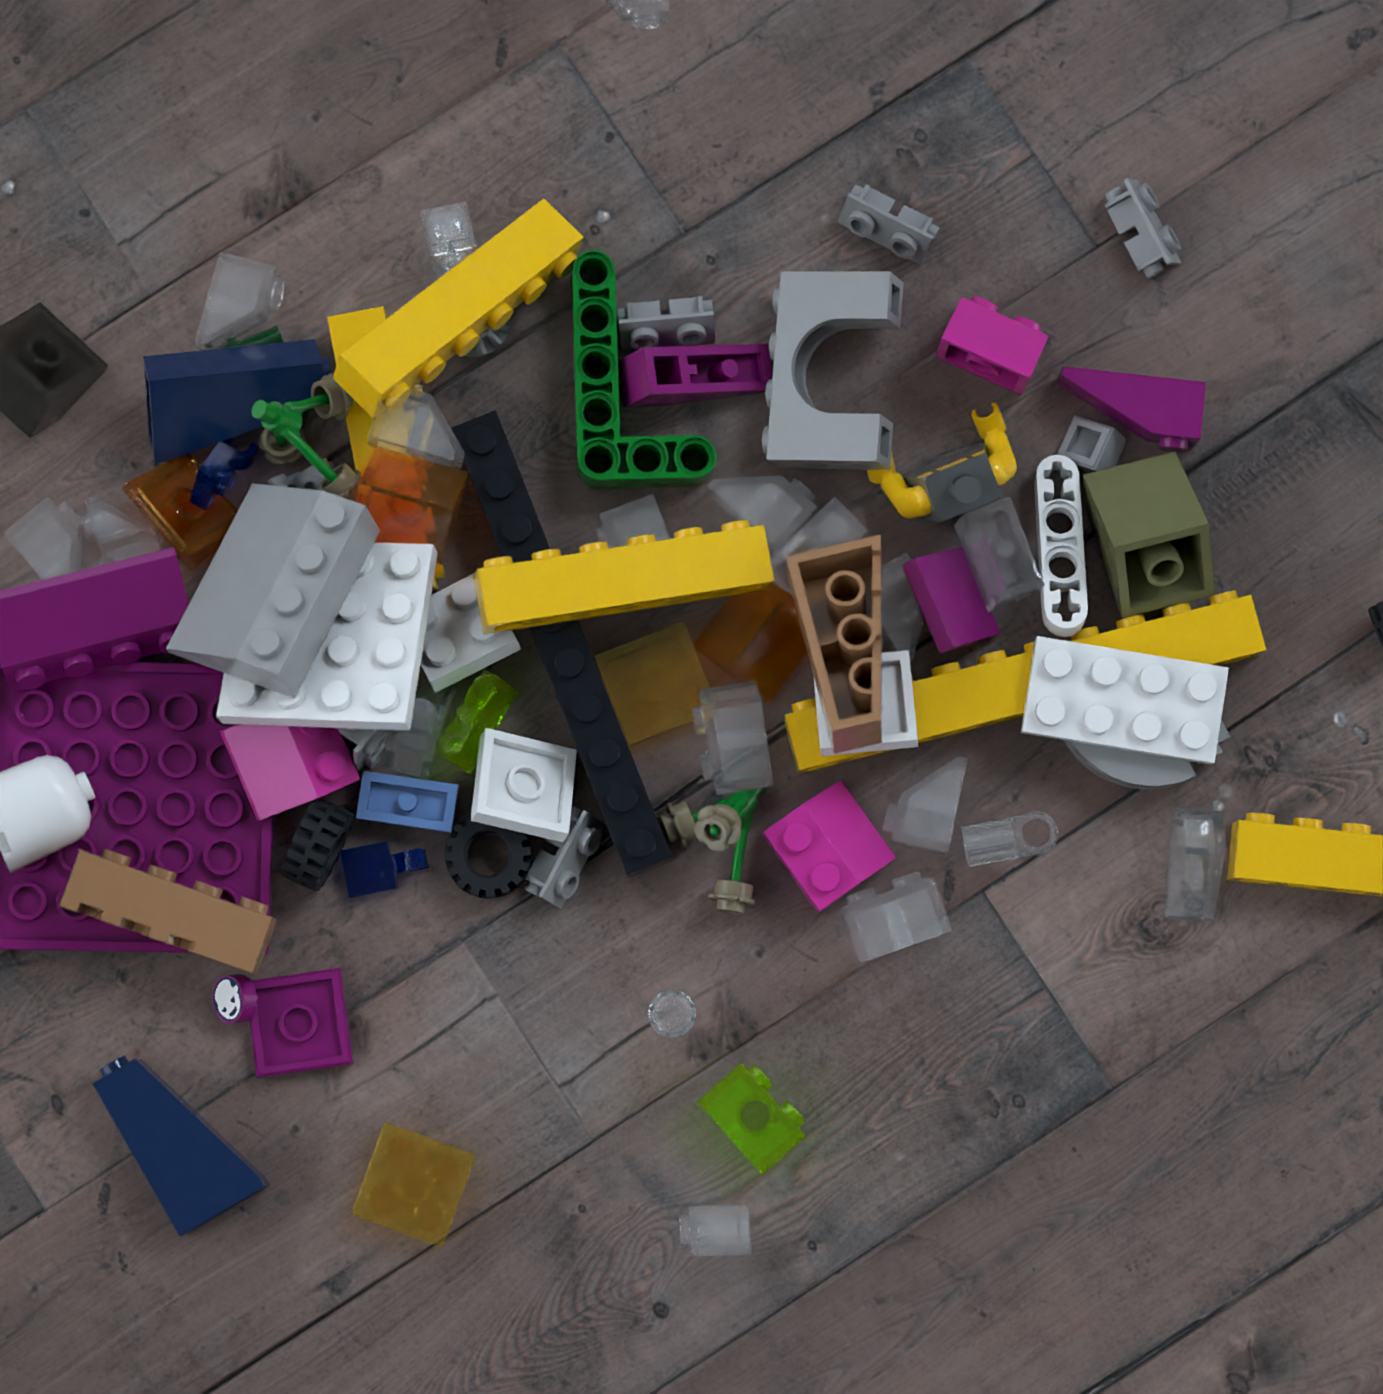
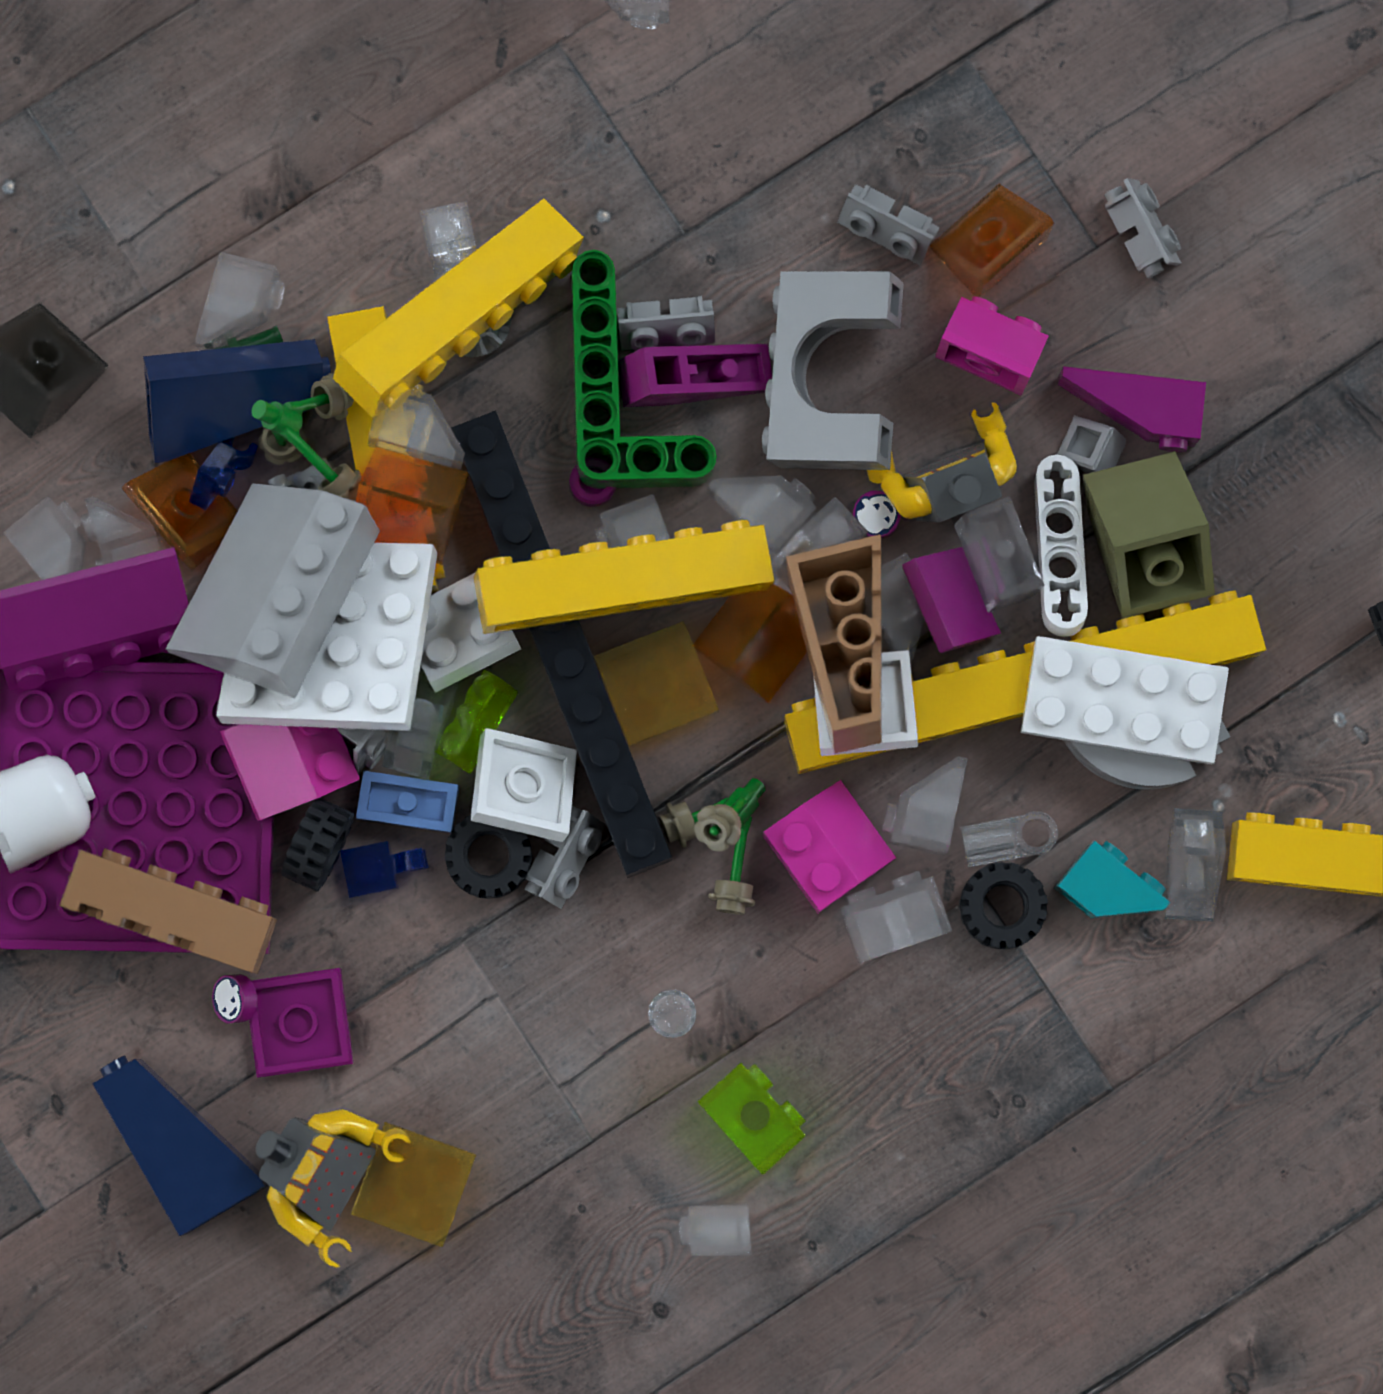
(316, 1170): none -> torso
(586, 495): none -> magenta tile
(734, 738): clear brick -> none
(876, 514): none -> tile
(992, 239): none -> clear orange slope
(1025, 884): none -> black tyre
(1107, 888): none -> teal slope

